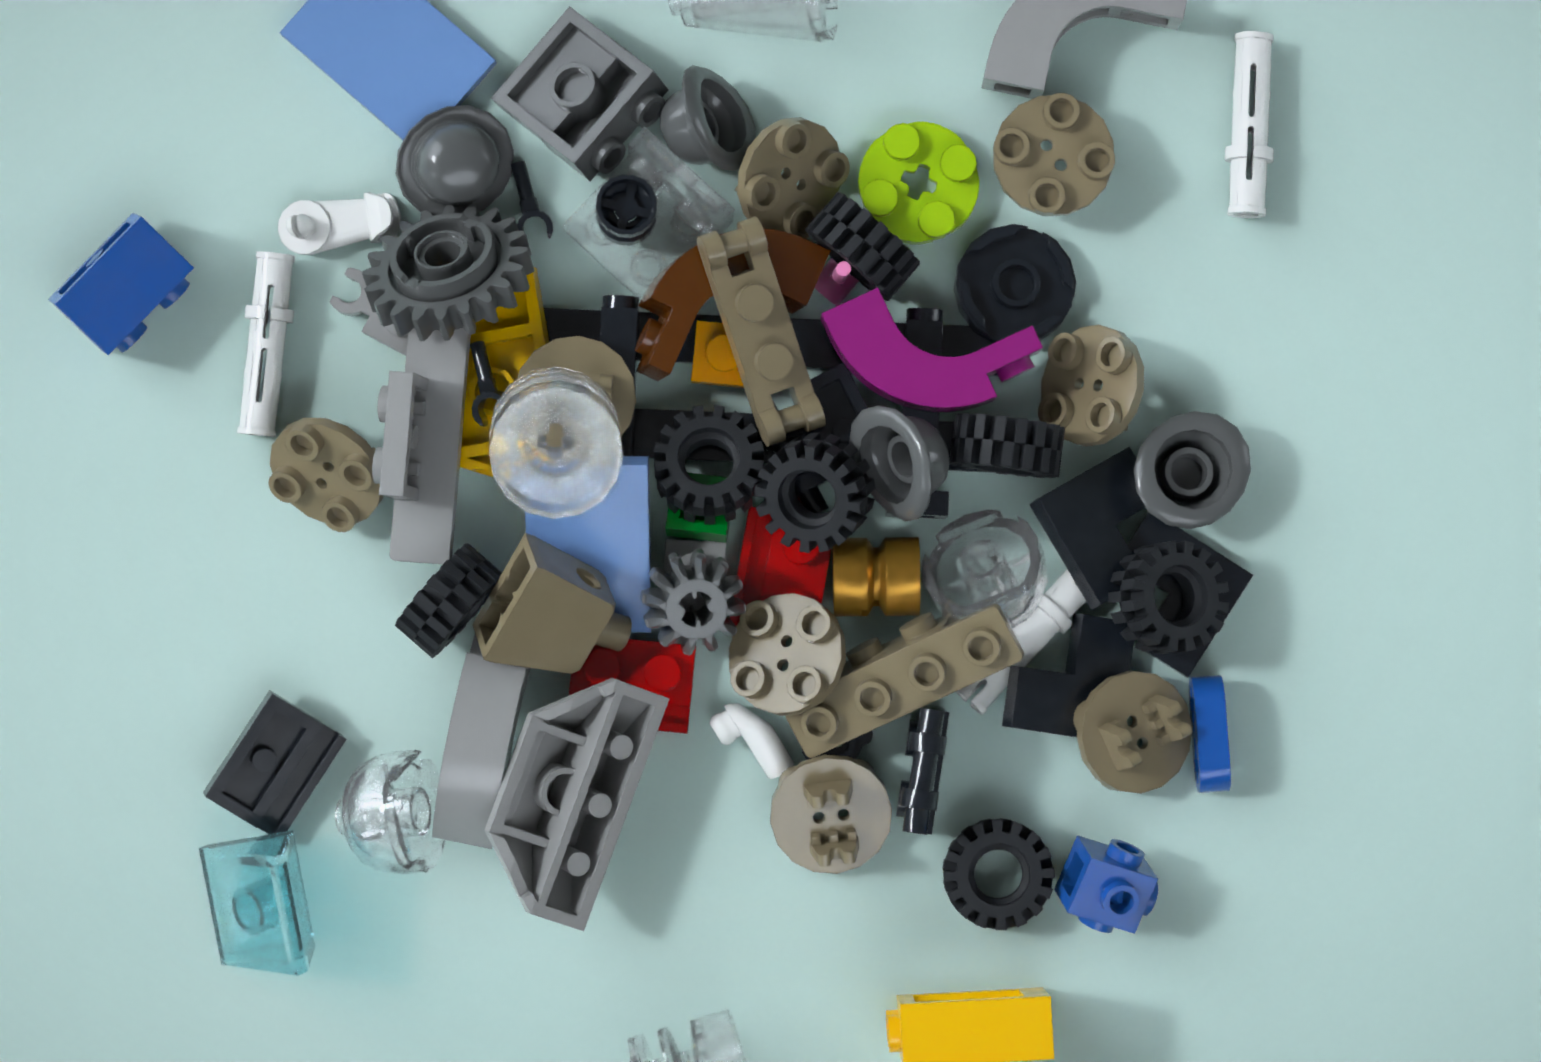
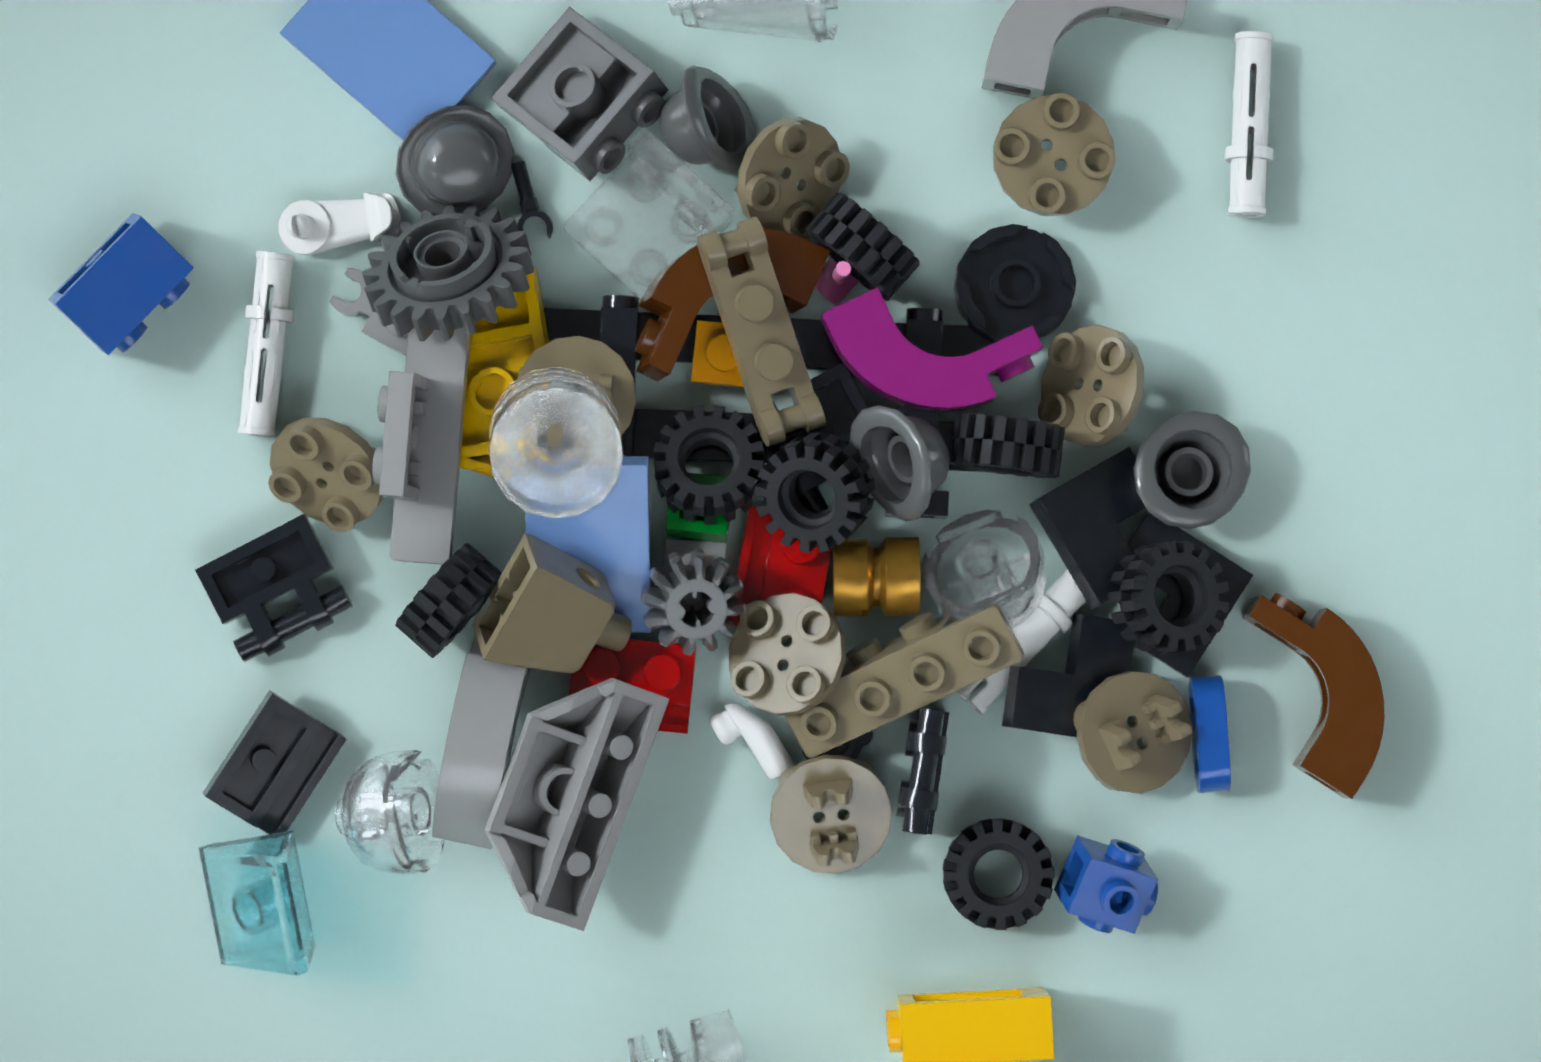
(266, 570): none -> black plate
(486, 382): black hand -> none
(629, 198): black wheel -> none
(949, 166): lime plate -> none
(1349, 686): none -> reddish brown arch

